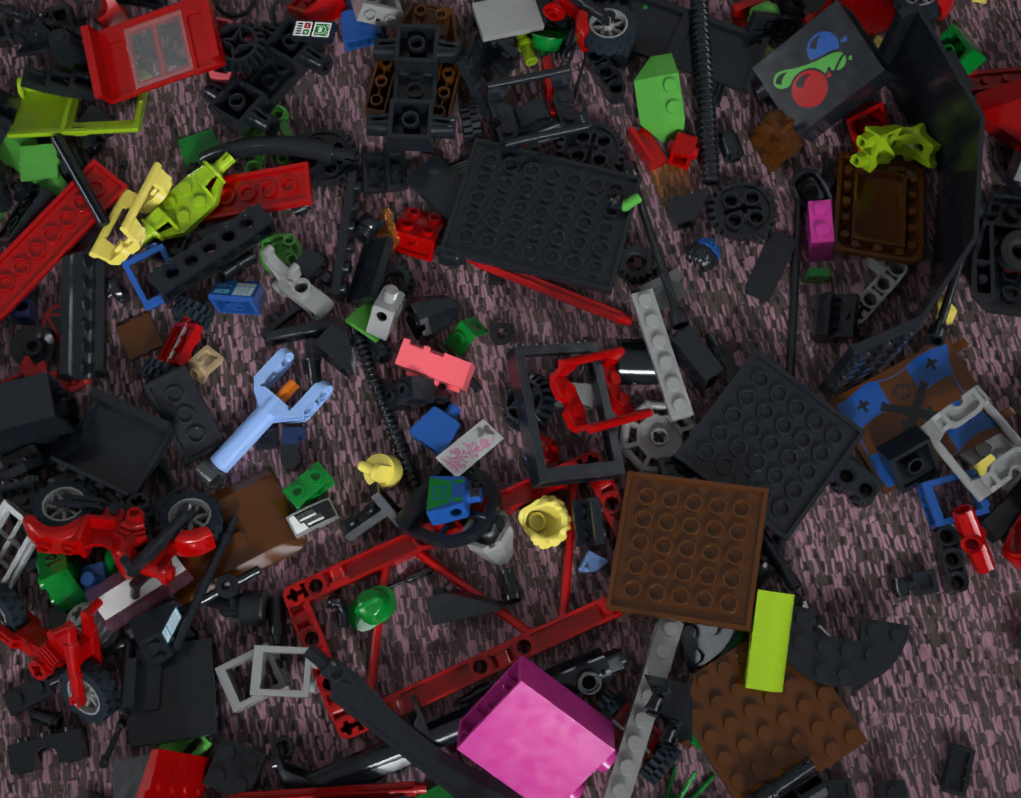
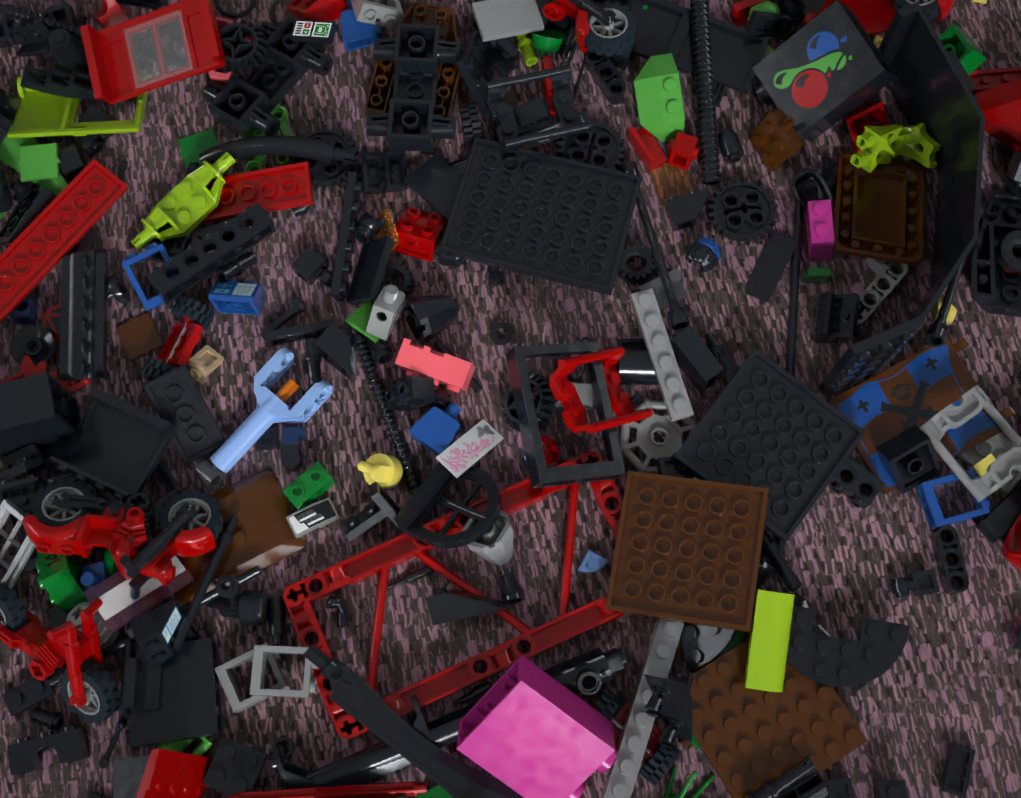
(80, 180): black axle -> none
(143, 202): light yellow piece -> none
(284, 248): bright green tile -> none
(289, 282): light grey piece -> none
(372, 608): green piece -> none
(450, 499): blue torso -> none
(465, 334): green bracket -> none
(545, 521): light yellow hair -> none
(560, 294): red piece -> none
(588, 522): black brick -> none
(625, 205): arm -> none
(970, 529): red piece -> none

